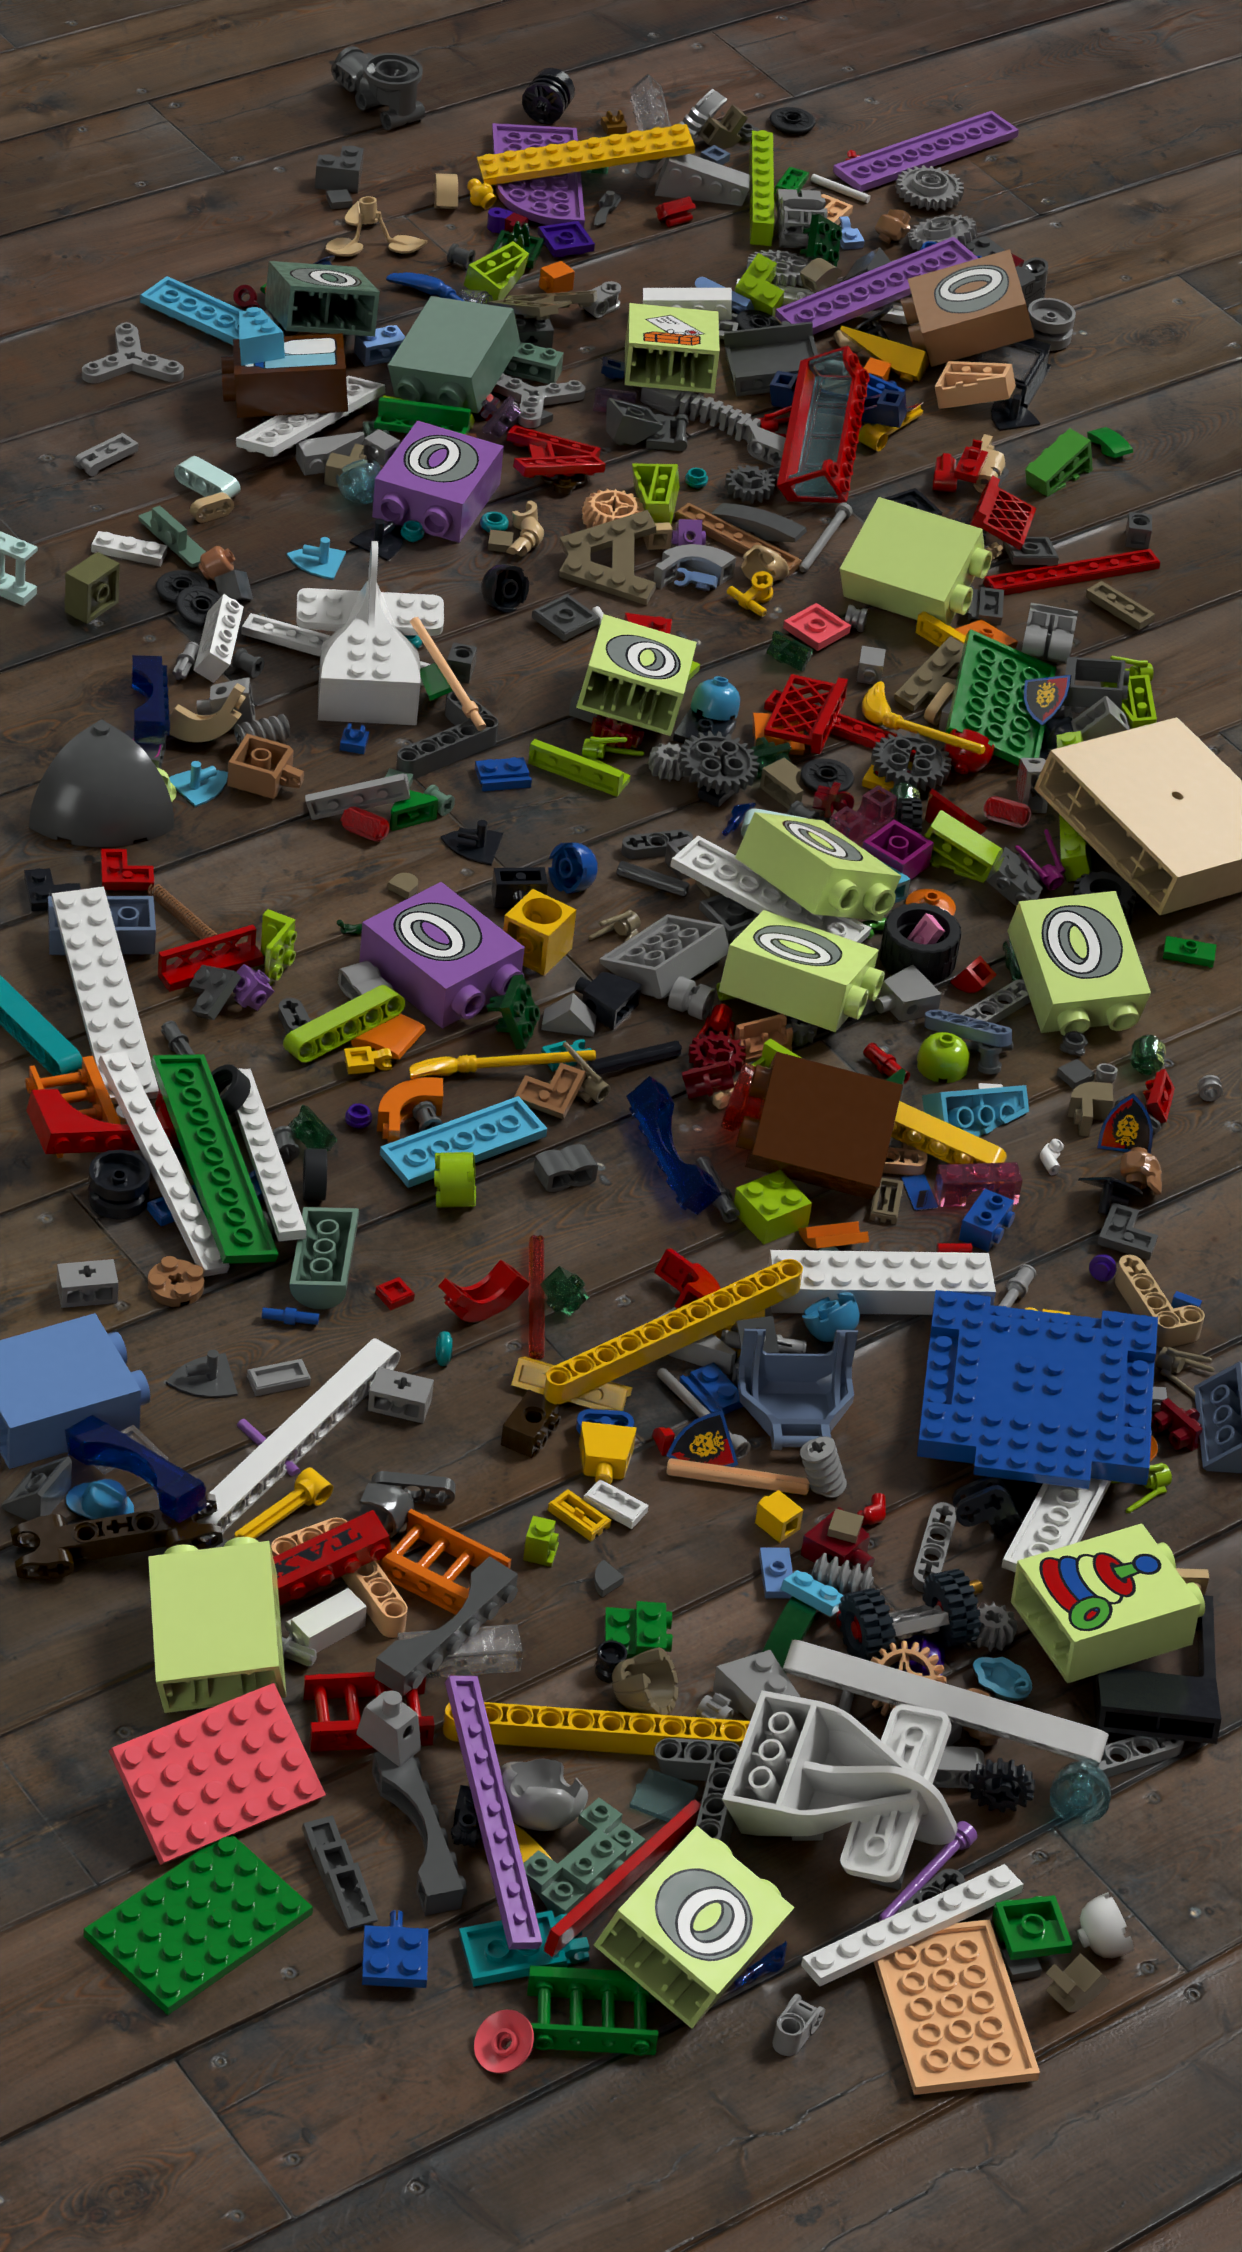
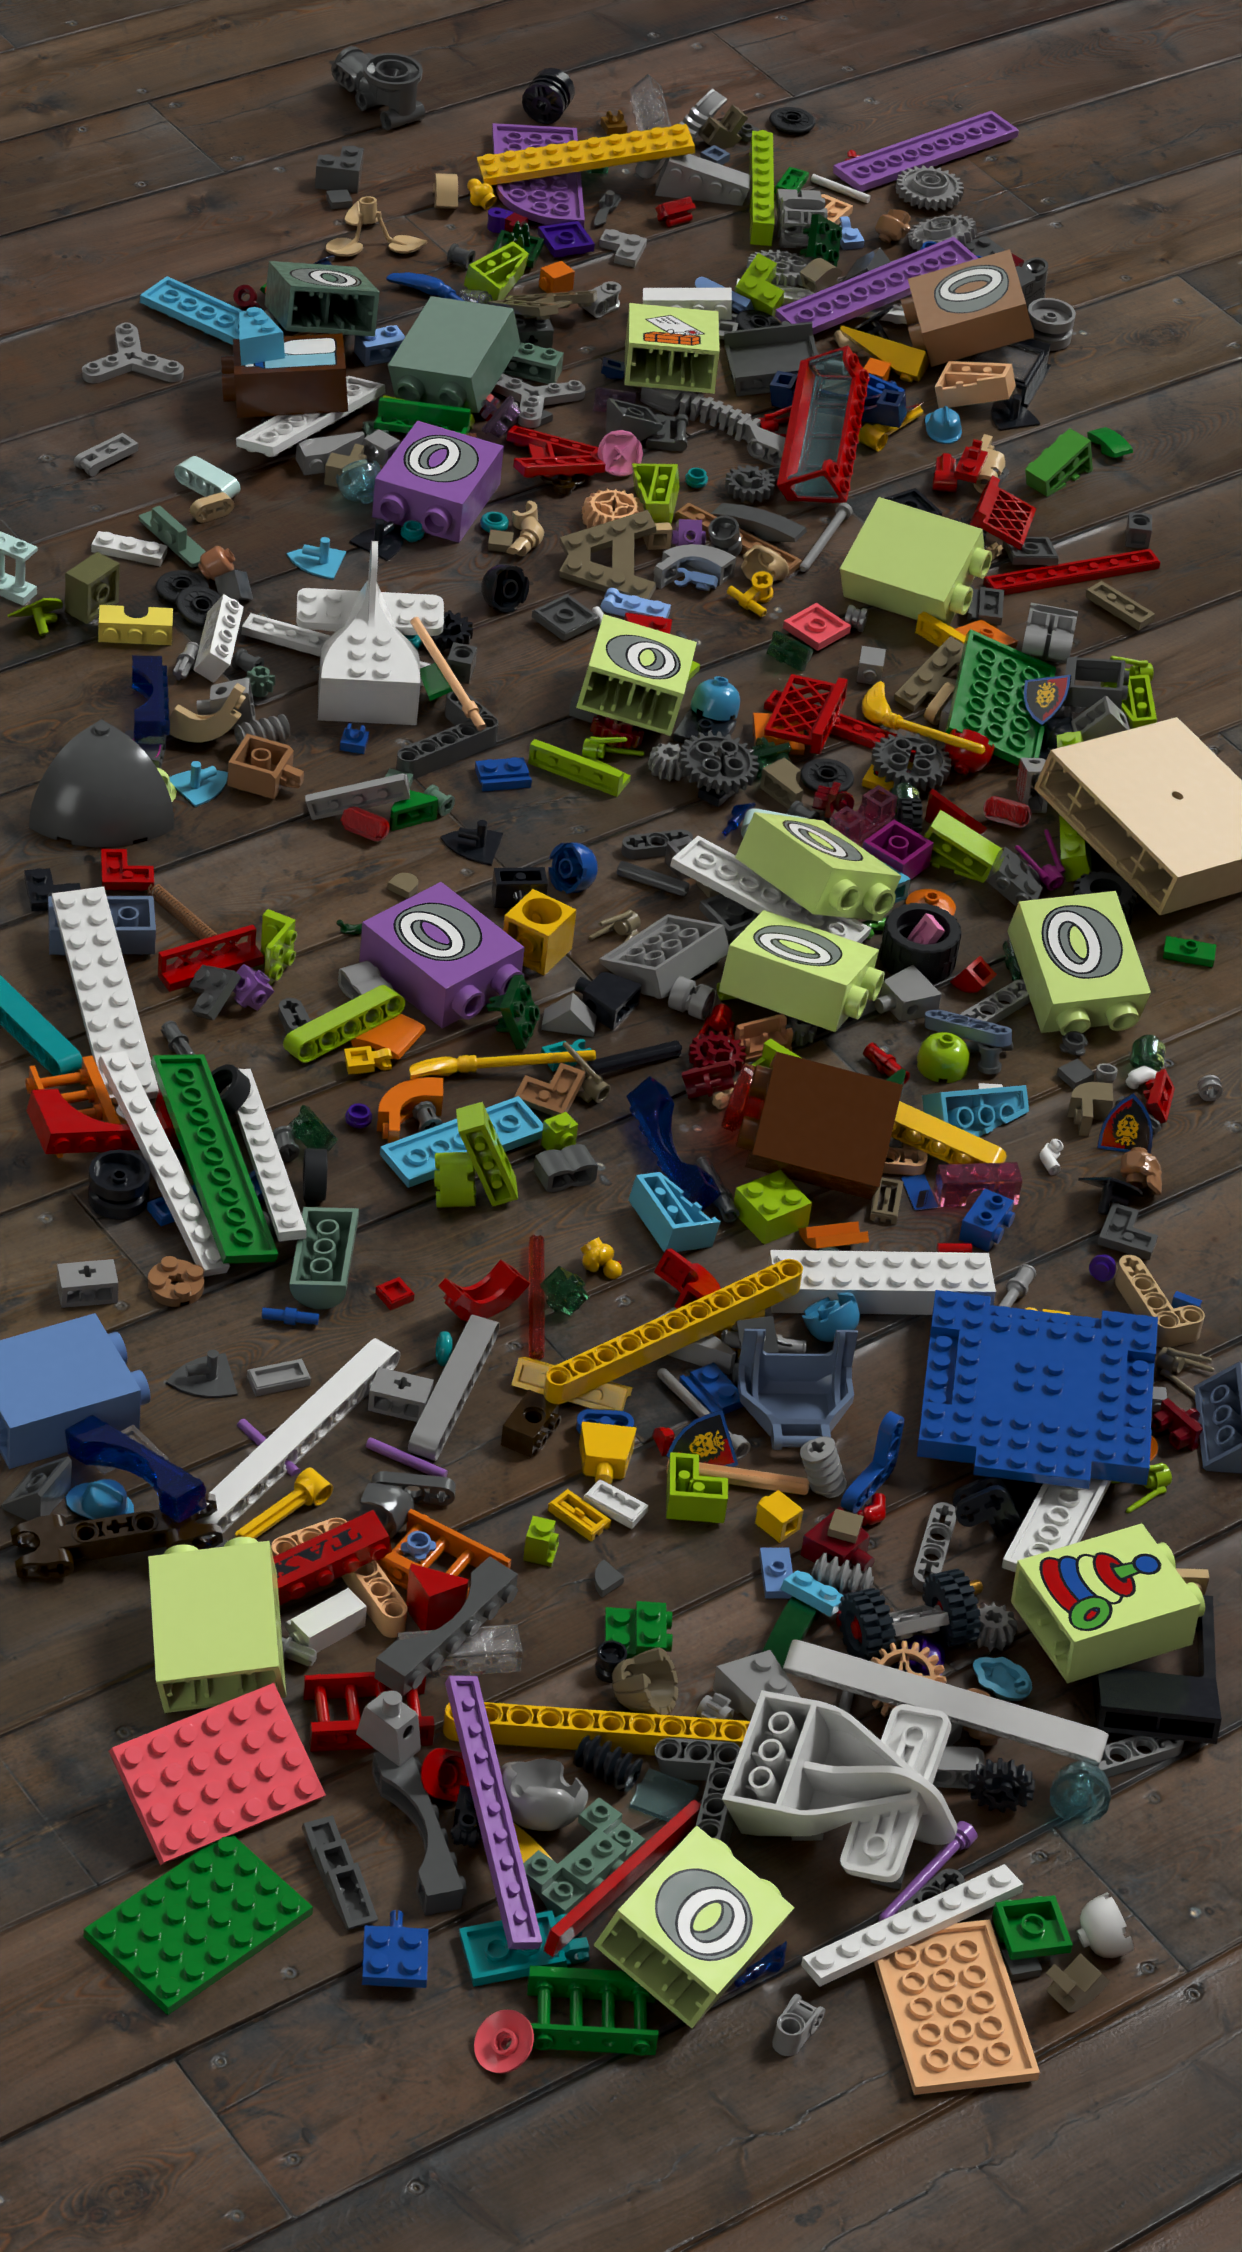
(39, 610): none -> lime shield
(120, 628): none -> light yellow arch
(261, 681): none -> sand green gear
(405, 1458): none -> medium lavender bar
(418, 1545): none -> medium blue plate
(434, 1596): none -> red slope
(443, 1774): none -> red piece
(453, 1387): none -> light grey beam
(454, 630): none -> black gear
(487, 1154): none -> lime brick
(559, 1132): none -> lime brick
(599, 1254): none -> yellow animal
(607, 1764): none -> black piece
(619, 451): none -> bright pink tile
(620, 603): none -> light blue plate
(628, 246): none -> light grey plate
(671, 1216): none -> medium azure wedge
(692, 1495): none -> lime brick
(725, 535): none -> dark grey wheel
(880, 1468): none -> blue beam
(943, 425): none -> dark azure piece
(1139, 1076): none -> white arm

